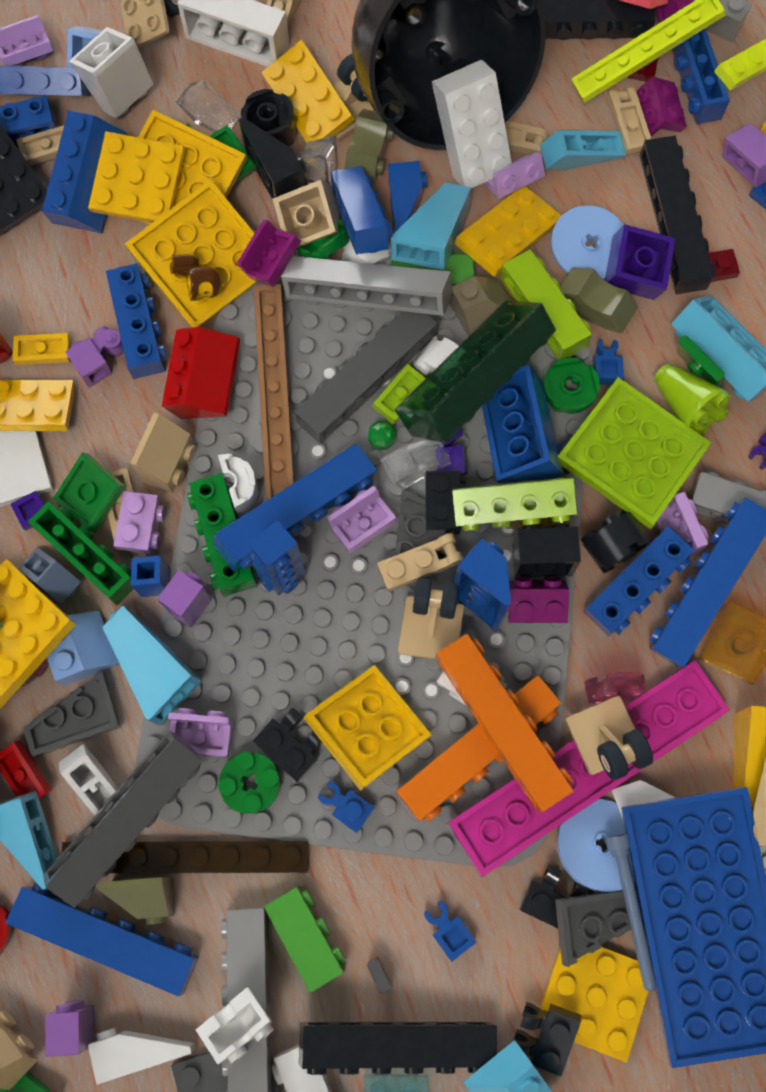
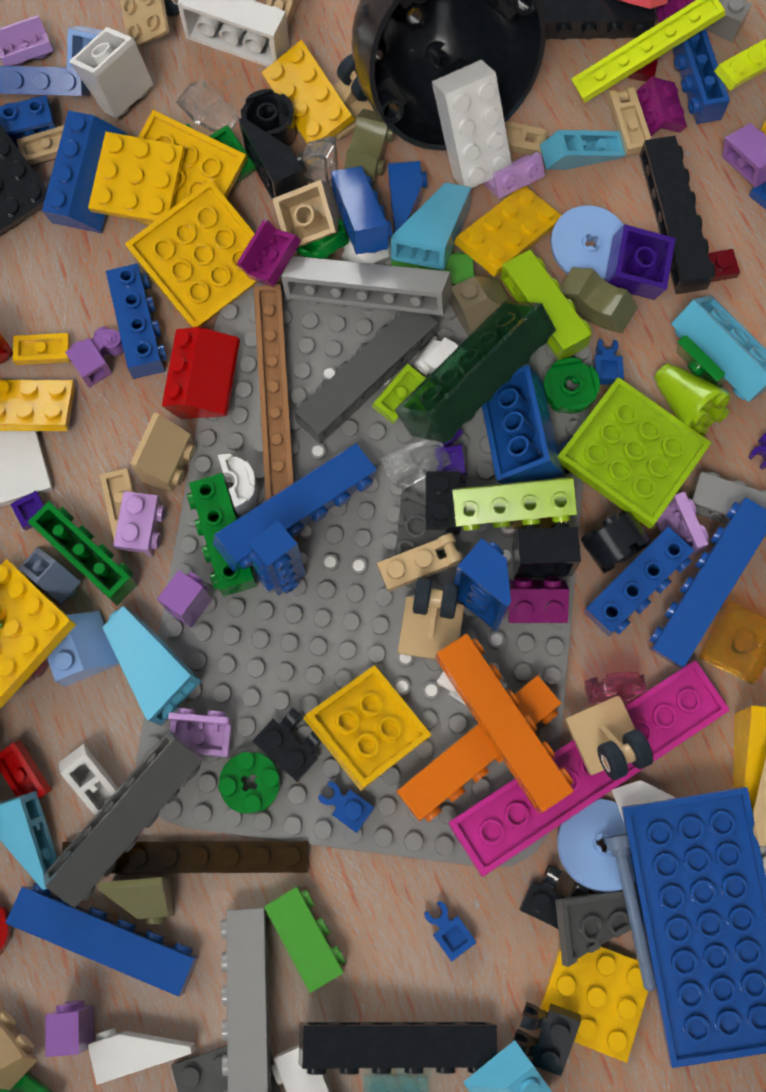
(77, 718): dark grey wing -> none
(89, 492): green plate -> none
(149, 575): blue brick -> none
(201, 280): reddish brown piece -> none
(235, 1027): white cylinder -> none
(361, 519): lavender bracket -> none
(379, 975): dark grey tile -> none
(381, 435): green tile -> none

